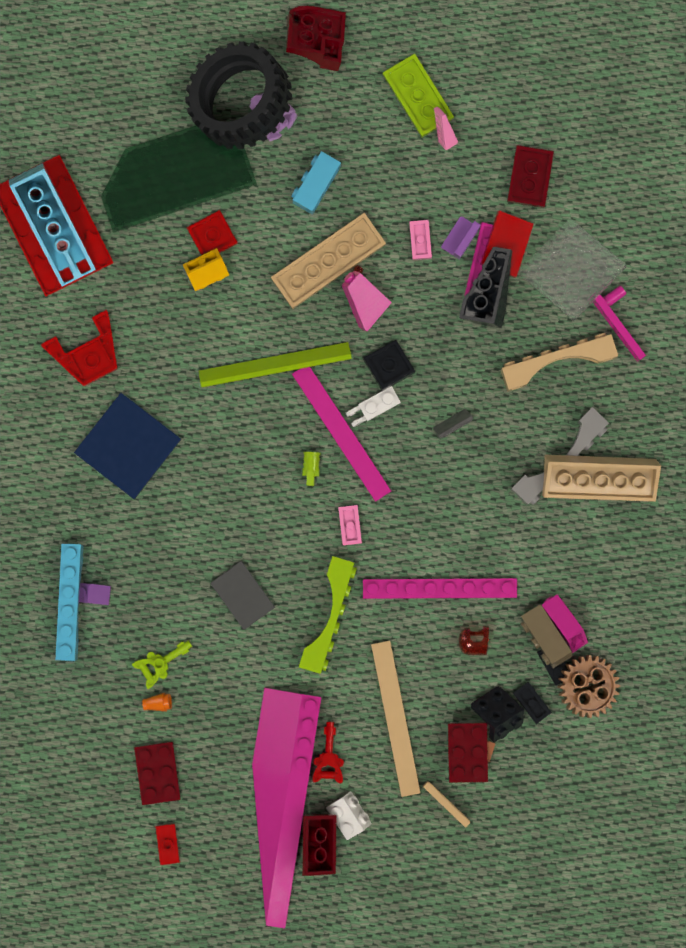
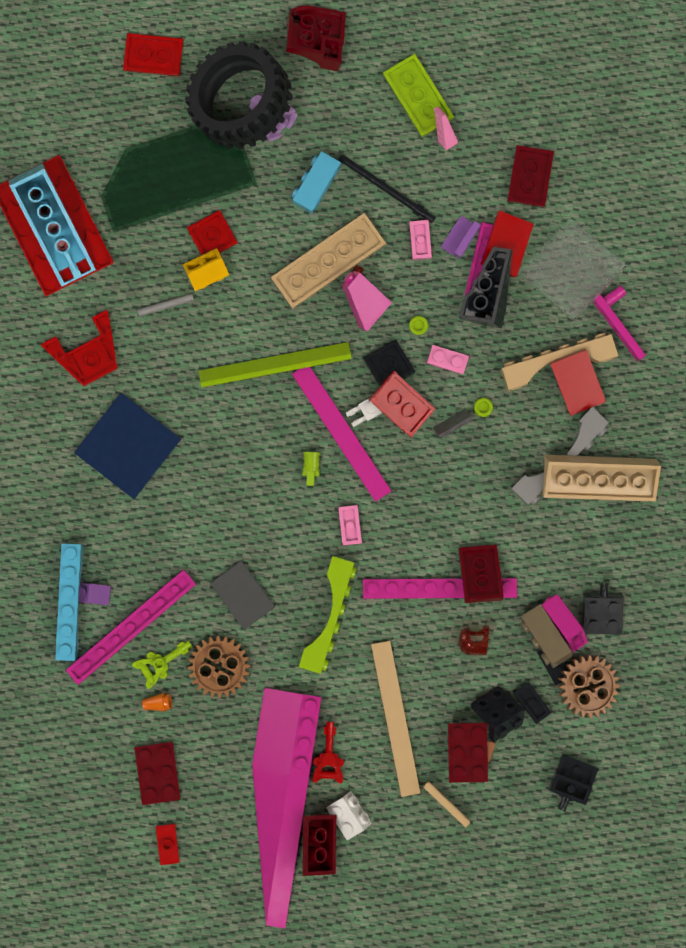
(130, 627): none -> dark pink plate
(153, 54): none -> red tile
(166, 304): none -> light grey bar
(227, 651): none -> medium nougat gear
(401, 404): none -> tile
(417, 209): none -> black bar
(418, 325): none -> lime tile
(447, 359): none -> bright pink plate
(480, 574): none -> dark red plate
(483, 407): none -> lime tile
(572, 781): none -> black plate
(578, 382): none -> tile
(603, 612): none -> black plate

